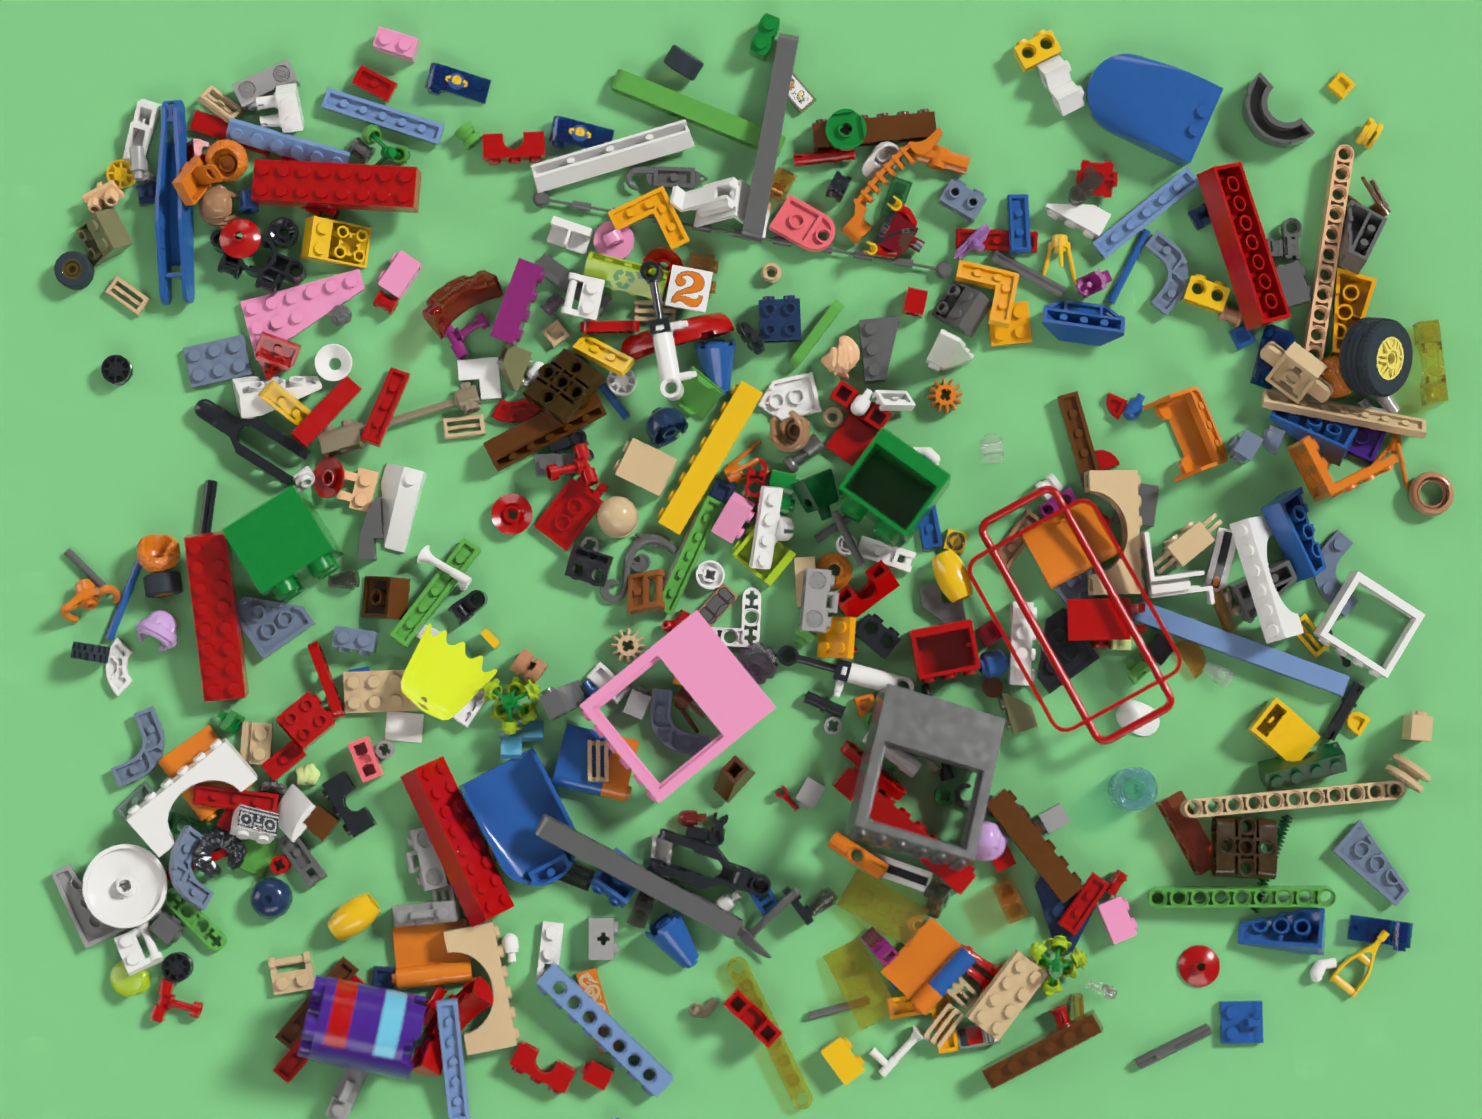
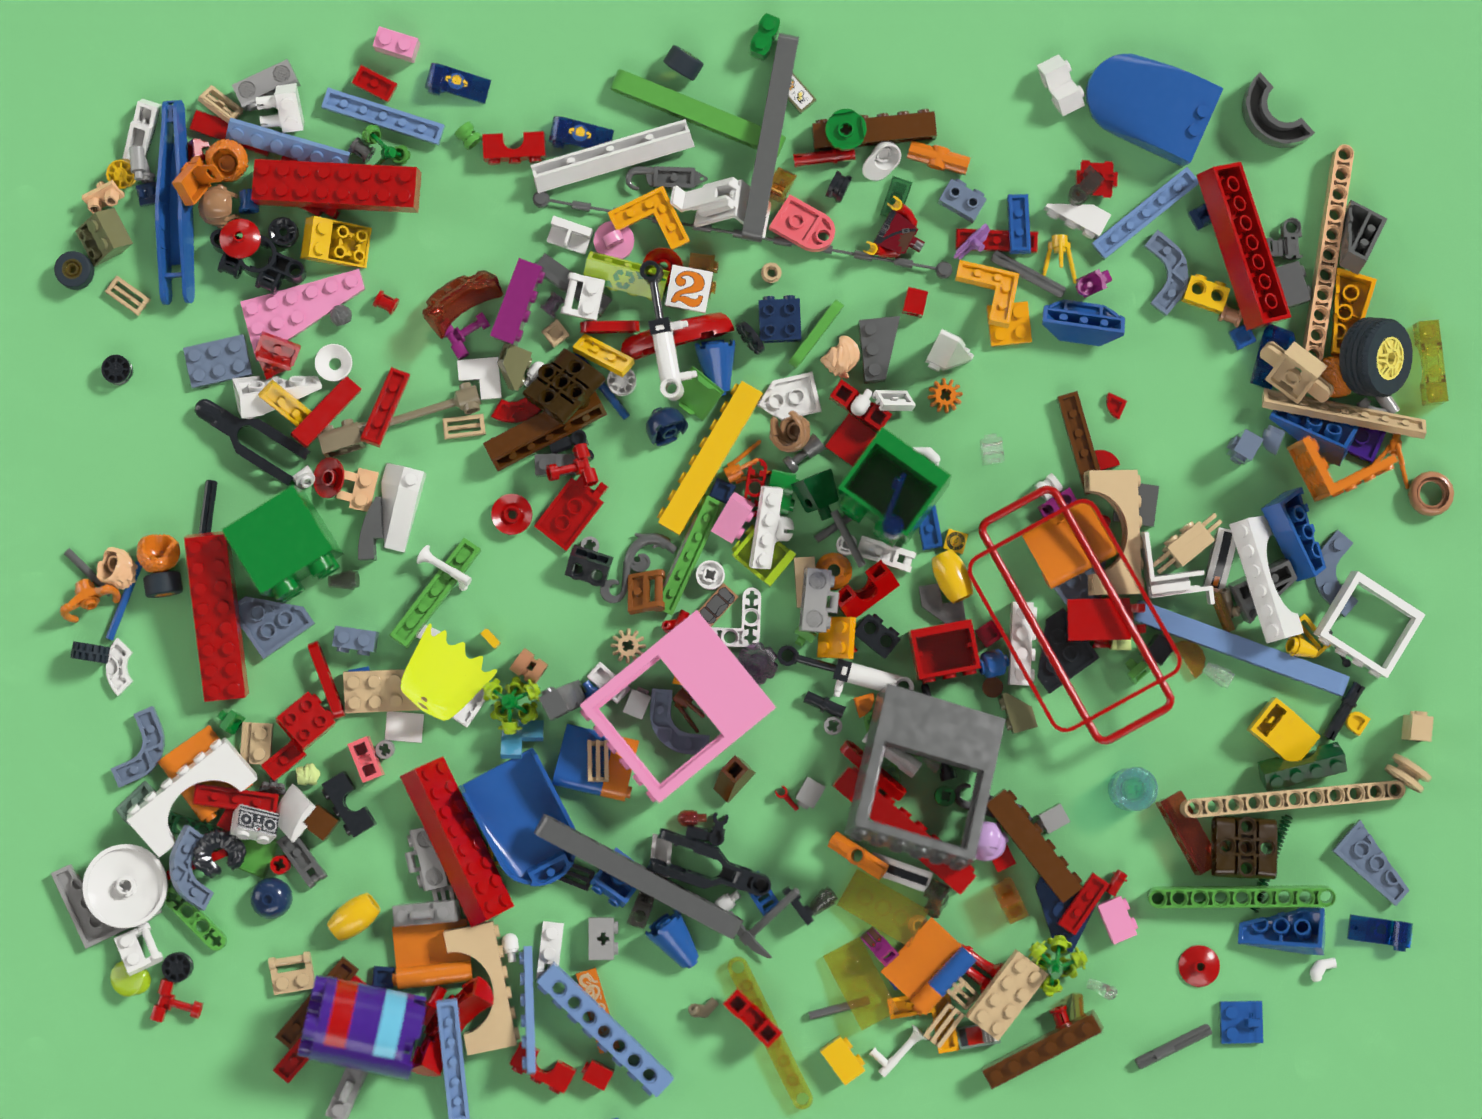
(117, 568): none -> light nougat hair
(161, 626): lavender helmet -> none
(167, 927): dark grey brick -> none
(385, 597): reddish brown slope -> none
(399, 274): bright pink brick -> none
(467, 606): black piece -> none
(527, 1019): none -> medium blue plate
(617, 517): tan tile -> none
(645, 466): tan panel -> none
(650, 303): tan tile -> none
(833, 410): tan plate -> none
(857, 226): orange piece -> none
(893, 525): none -> clear blue door
(962, 308): dark grey slope -> none
(1012, 550): medium nougat tile -> none
(1038, 53): yellow brick -> none
(1128, 266): blue bar -> none
(1133, 710): white cap -> none
(1134, 408): blue cylinder -> none
(1193, 431): orange windscreen -> none
(1299, 647): none -> yellow cone
(1340, 85): yellow tile -> none
(1364, 959): yellow piece -> none
(1367, 131): yellow wheel -> none
(1380, 205): reddish brown plant -> none

